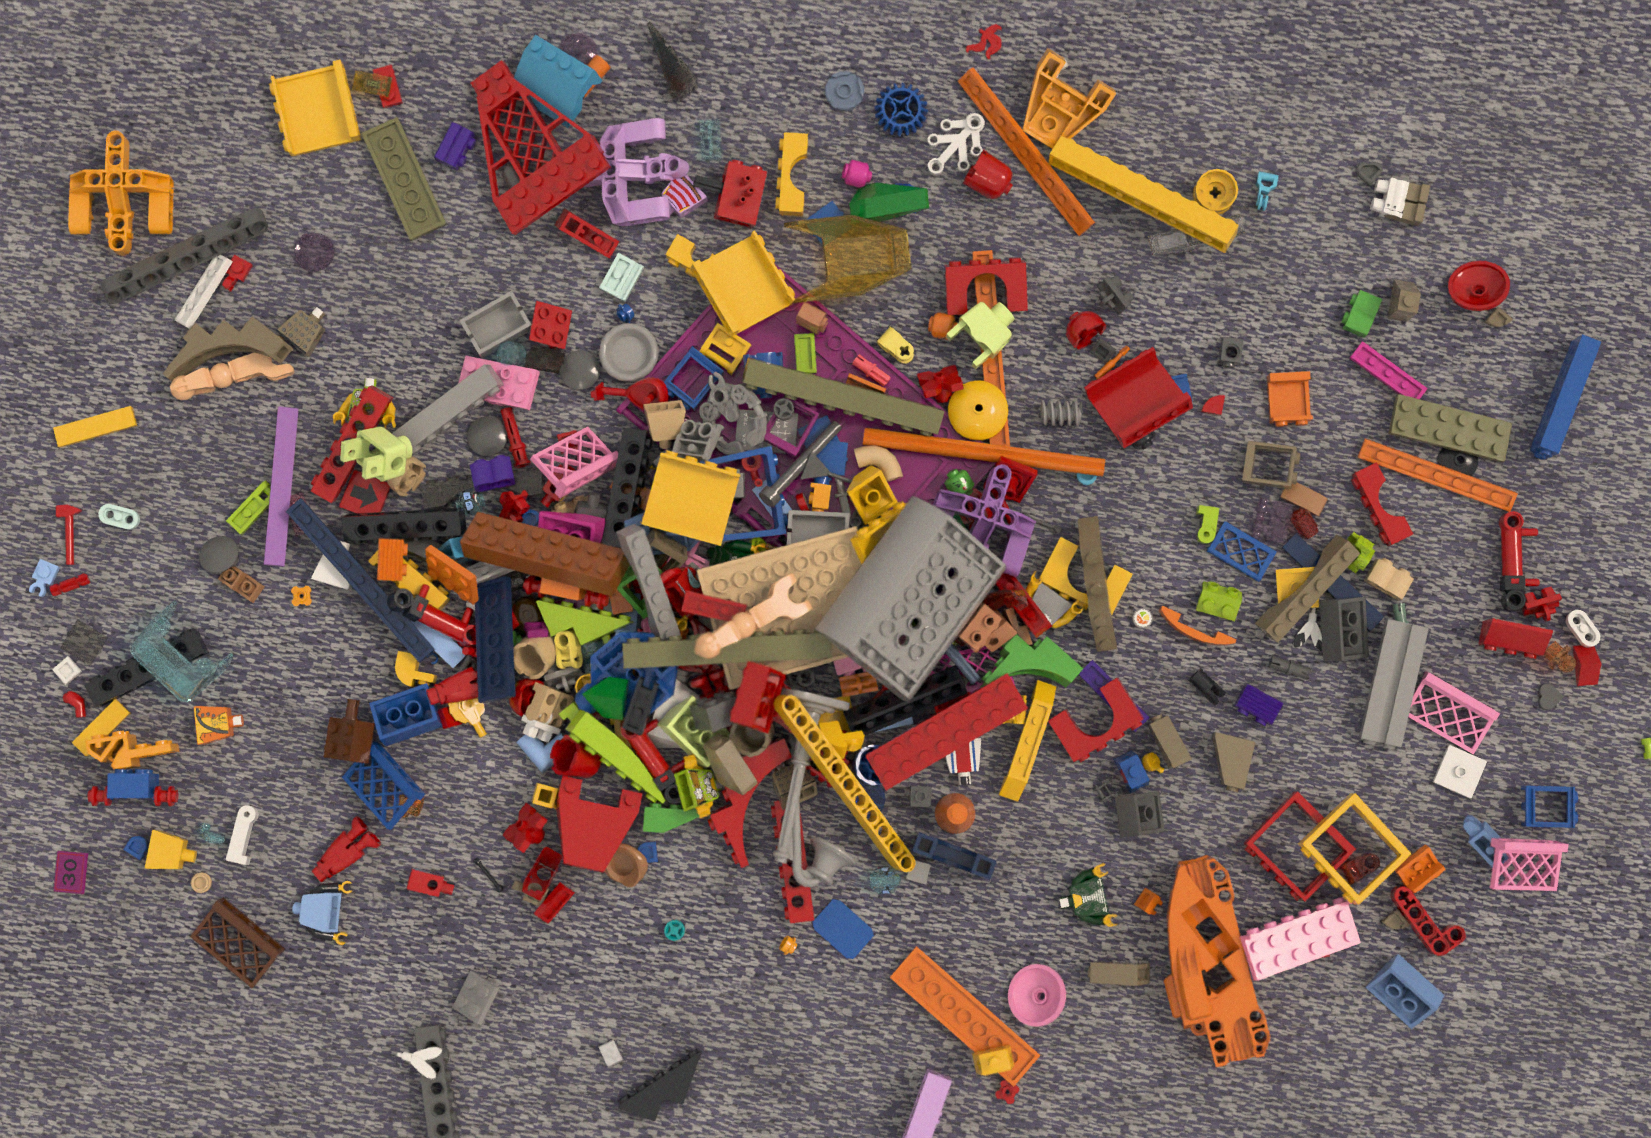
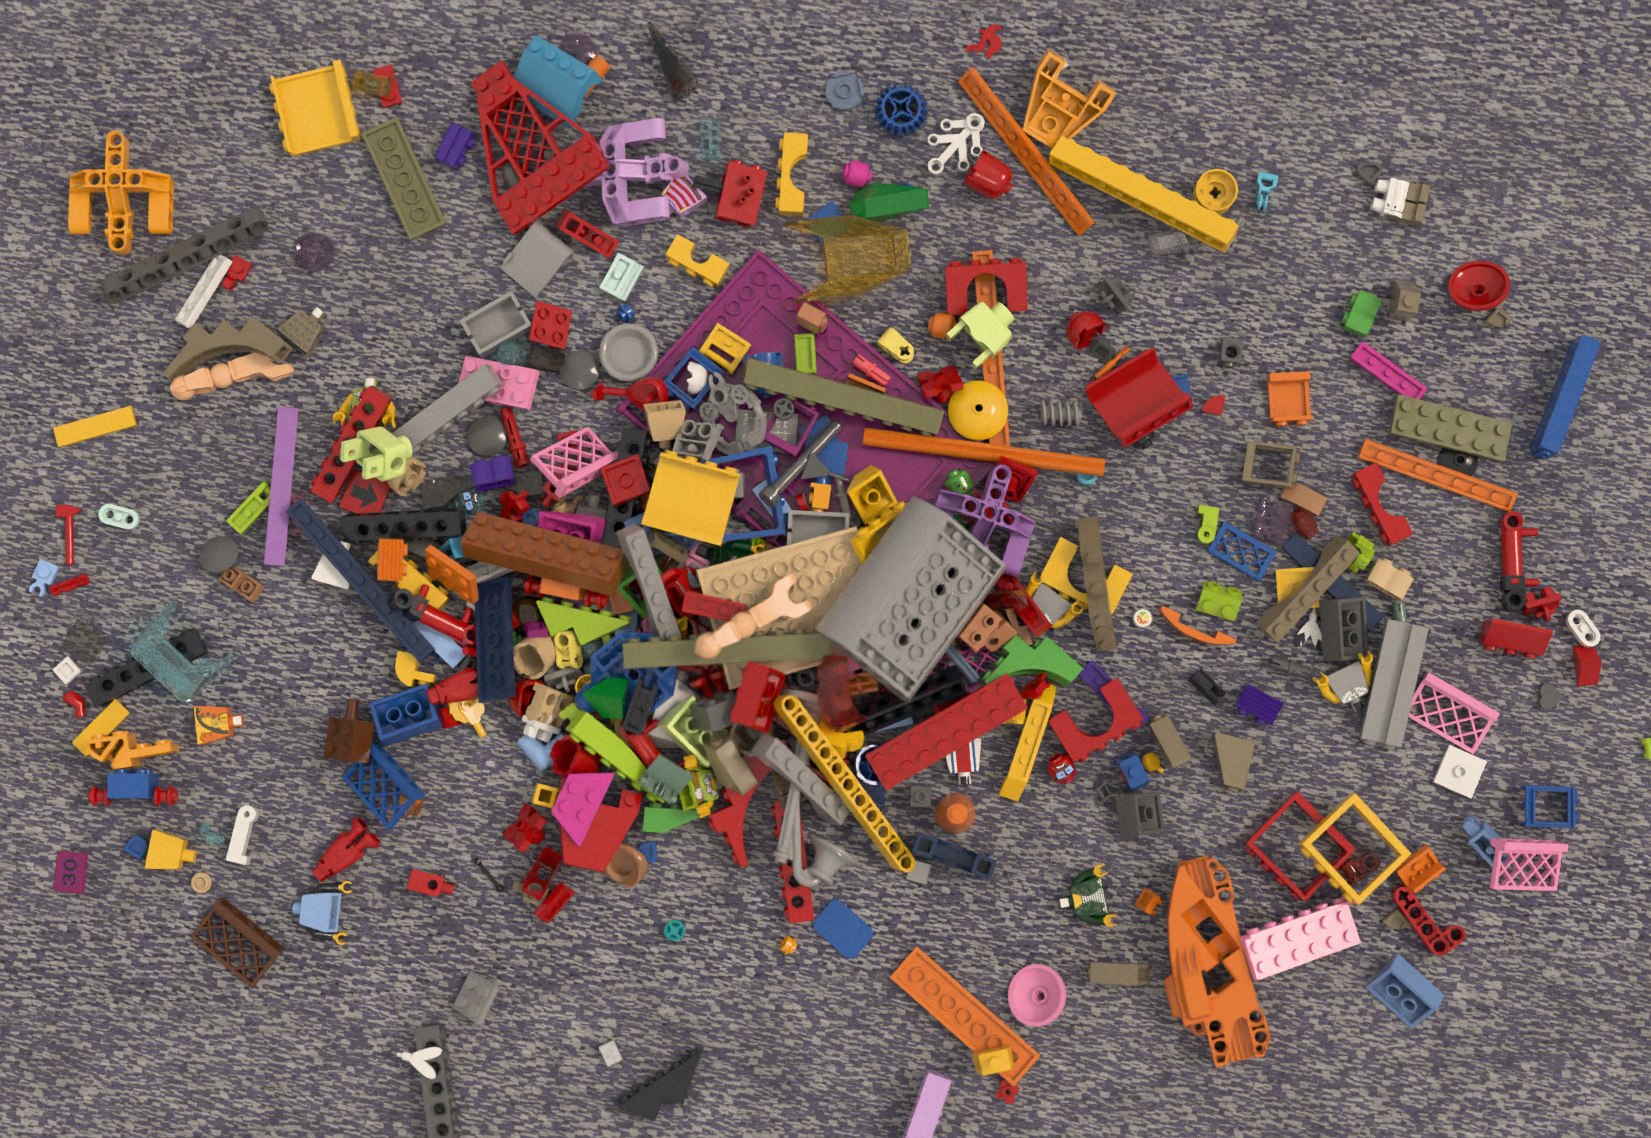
(306, 595): light orange plate -> none
(536, 259): none -> light grey door
(579, 802): none -> dark pink wing
(626, 480): none -> red tile
(665, 779): none -> sand green hinge
(698, 379): none -> white hair
(743, 284): yellow panel -> none
(753, 468): red plate -> none
(784, 762): none -> light grey arch
(835, 694): none -> clear red windscreen
(881, 458): tan cylinder -> none
(884, 880): clear light blue head -> none
(1035, 689): none -> red plate
(1061, 768): none -> red head
(1348, 683): none -> torso
(1559, 657): clear orange hips -> none

